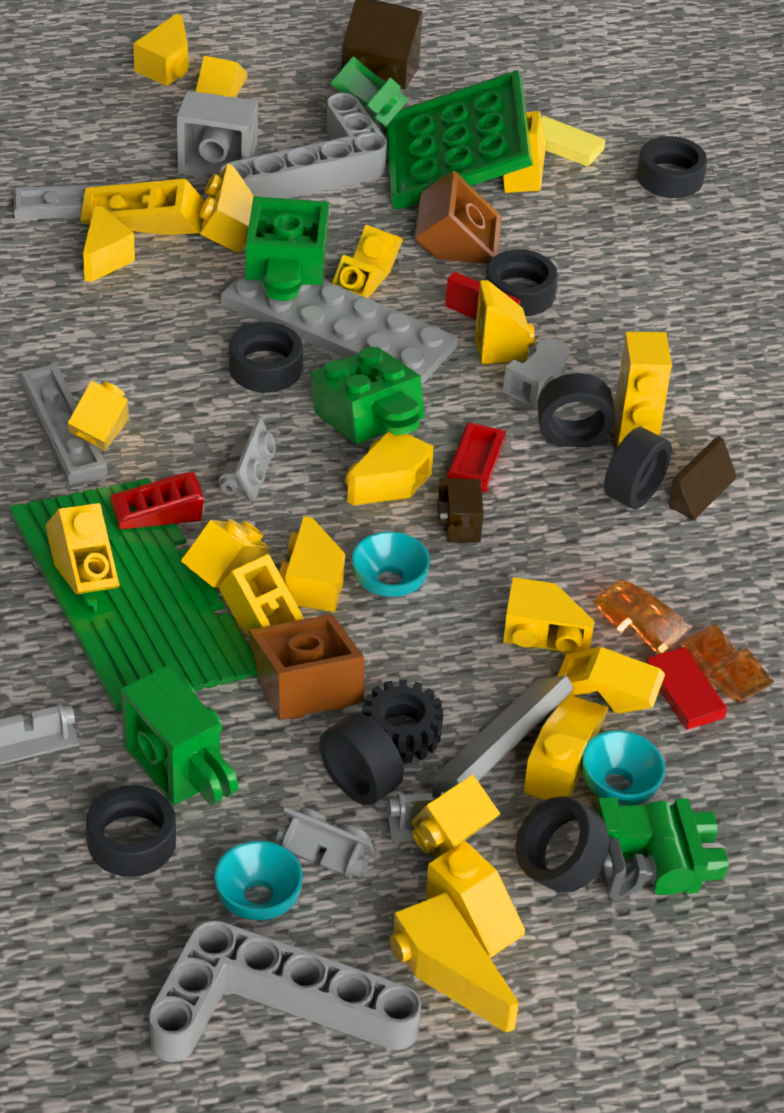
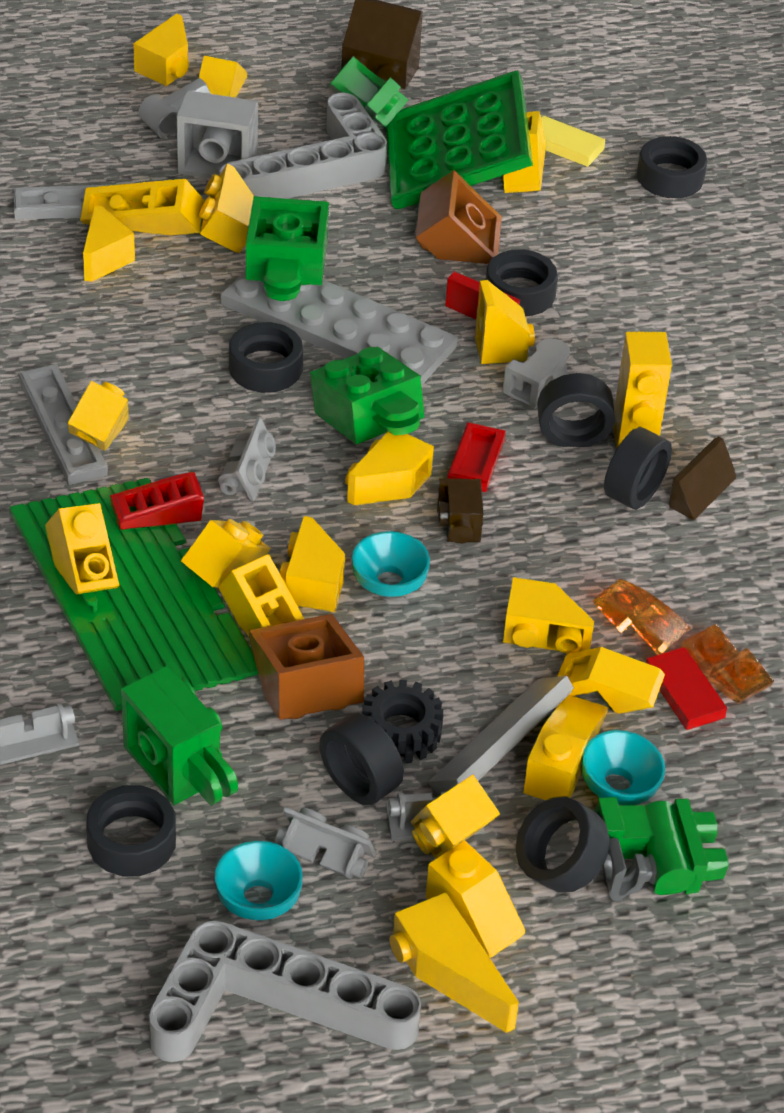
(161, 112): none -> light grey piece
(370, 262): yellow slope -> none

